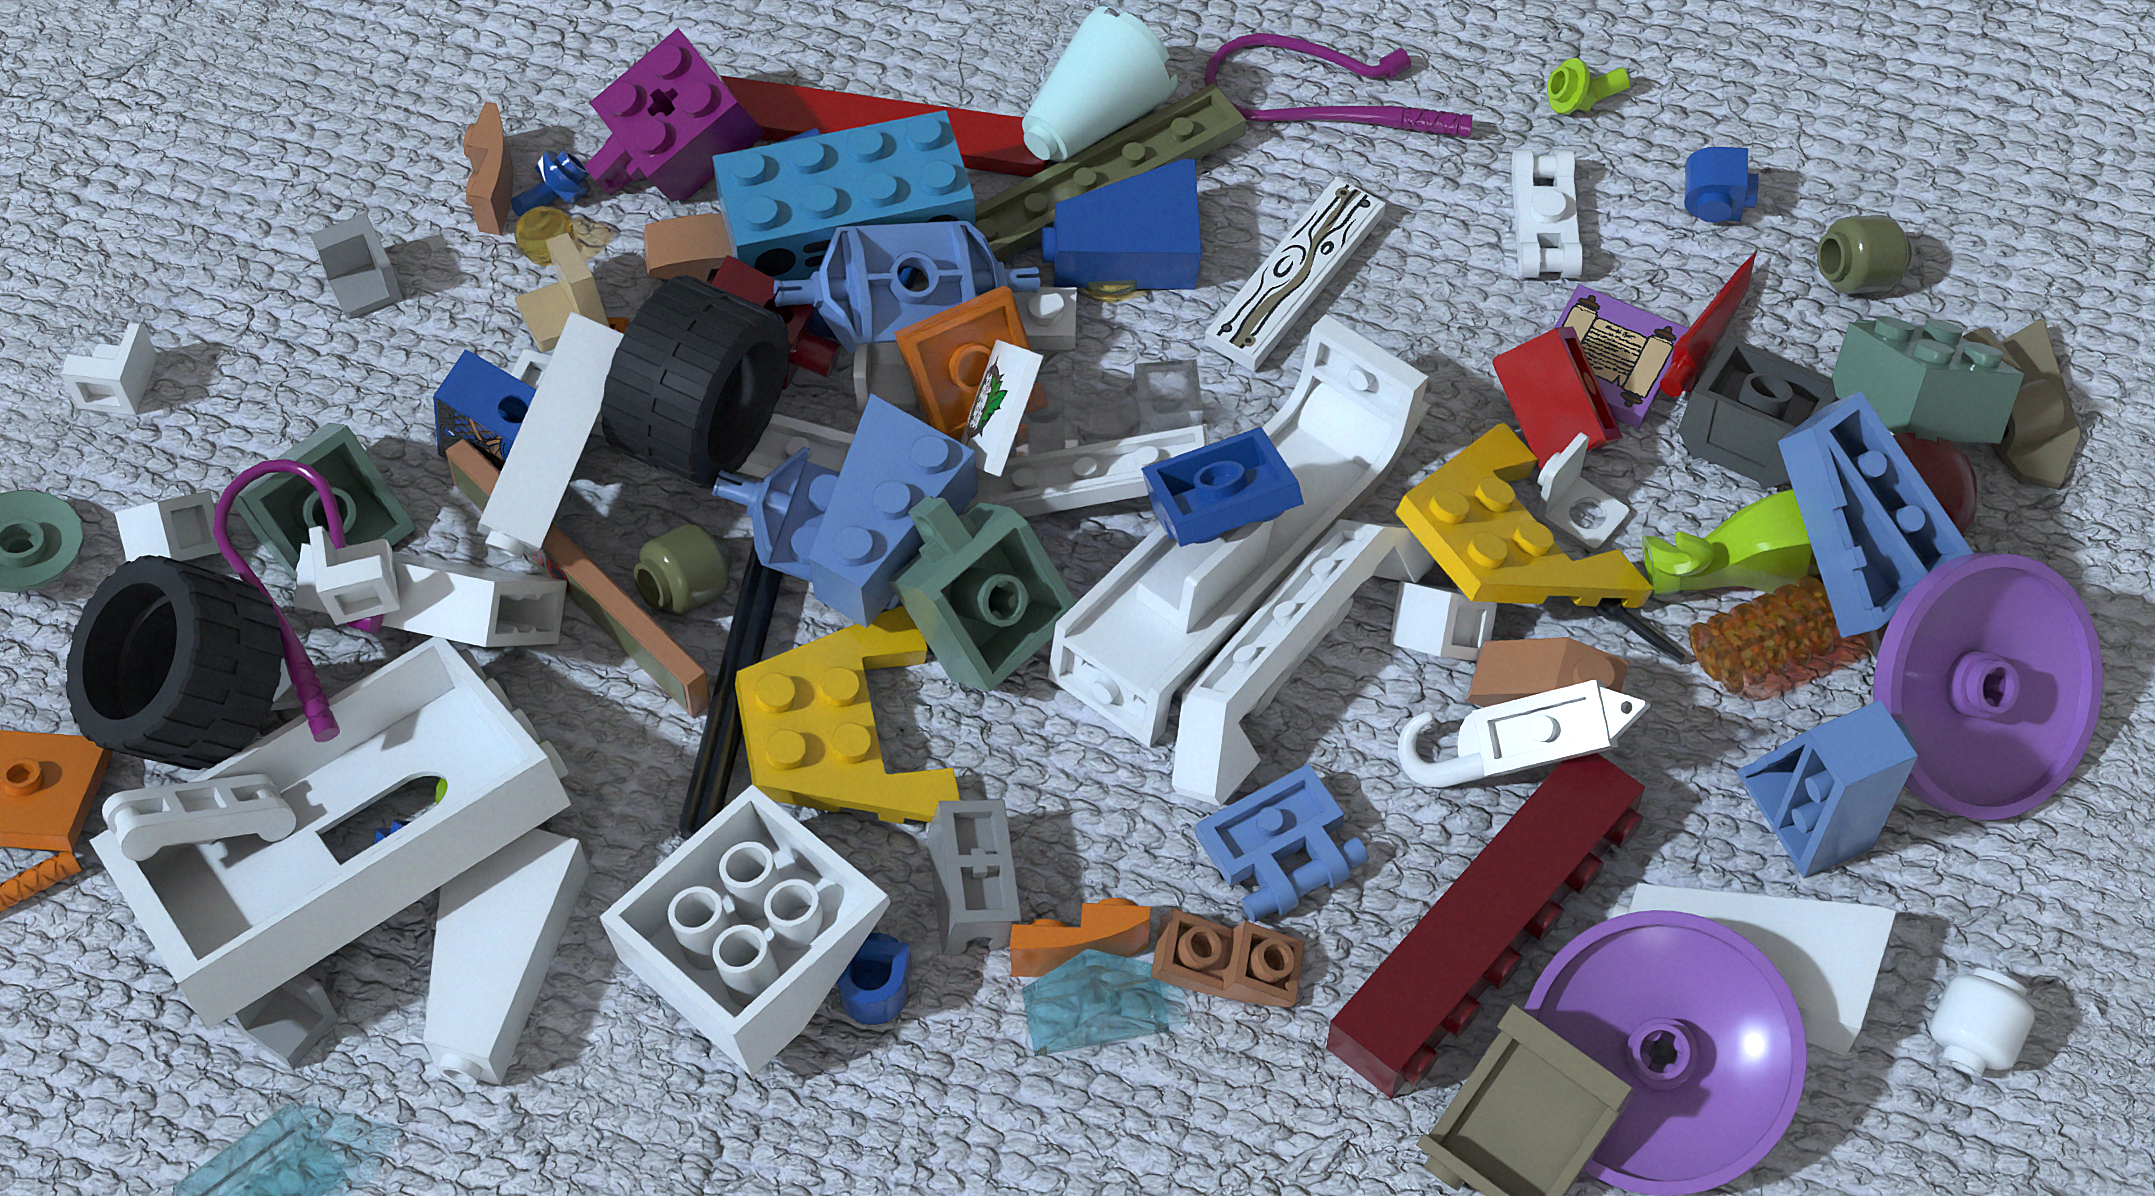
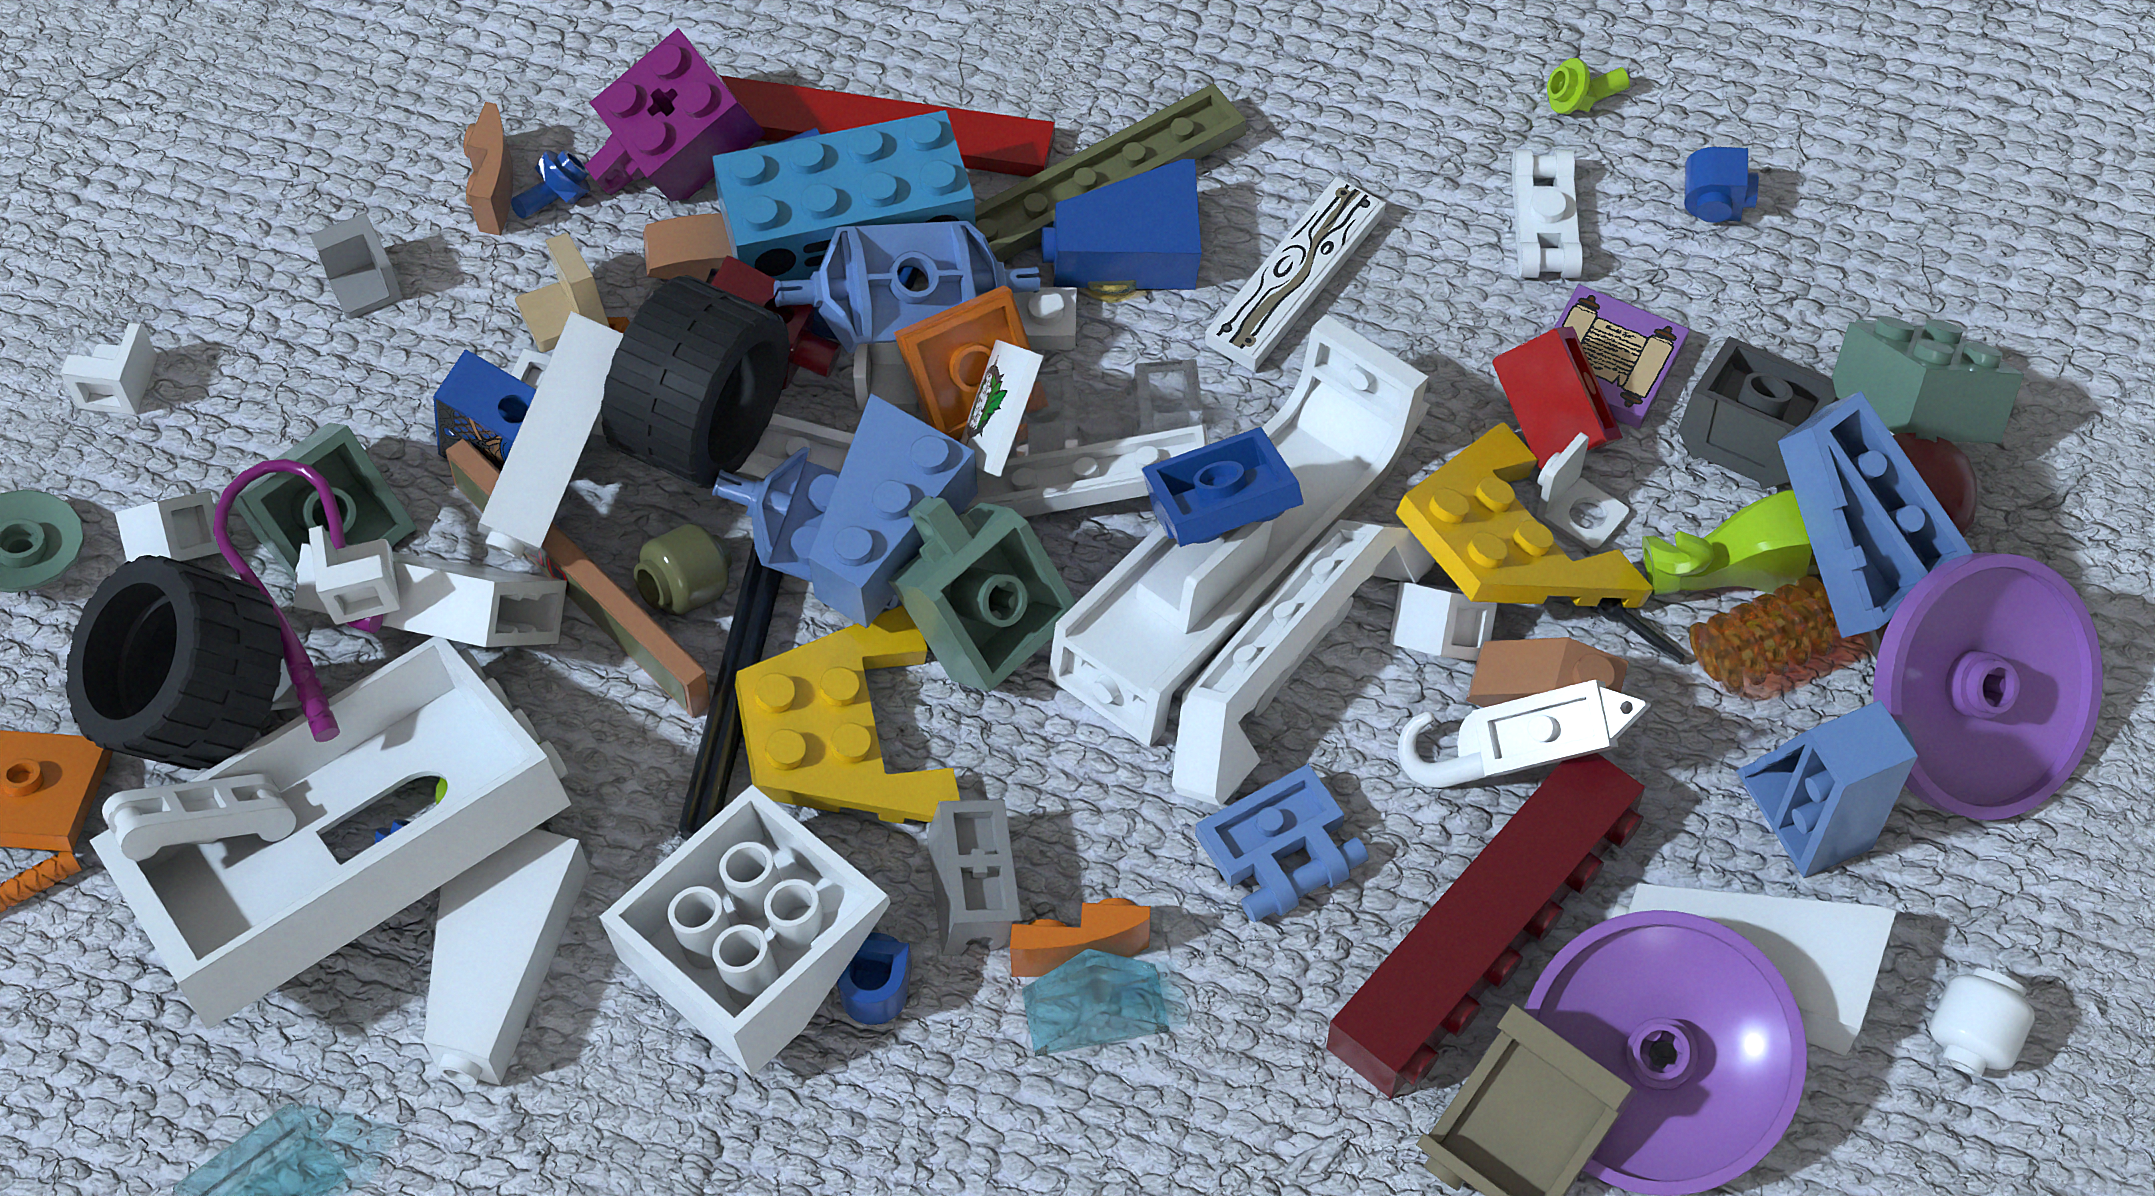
(288, 1019): light grey panel -> none
(536, 227): clear yellow plate -> none
(1098, 86): light aqua cone -> none
(1226, 962): nougat slope -> none
(1389, 66): magenta piece -> none
(1701, 339): red bar -> none
(1864, 254): olive head -> none
(2042, 420): dark tan panel -> none

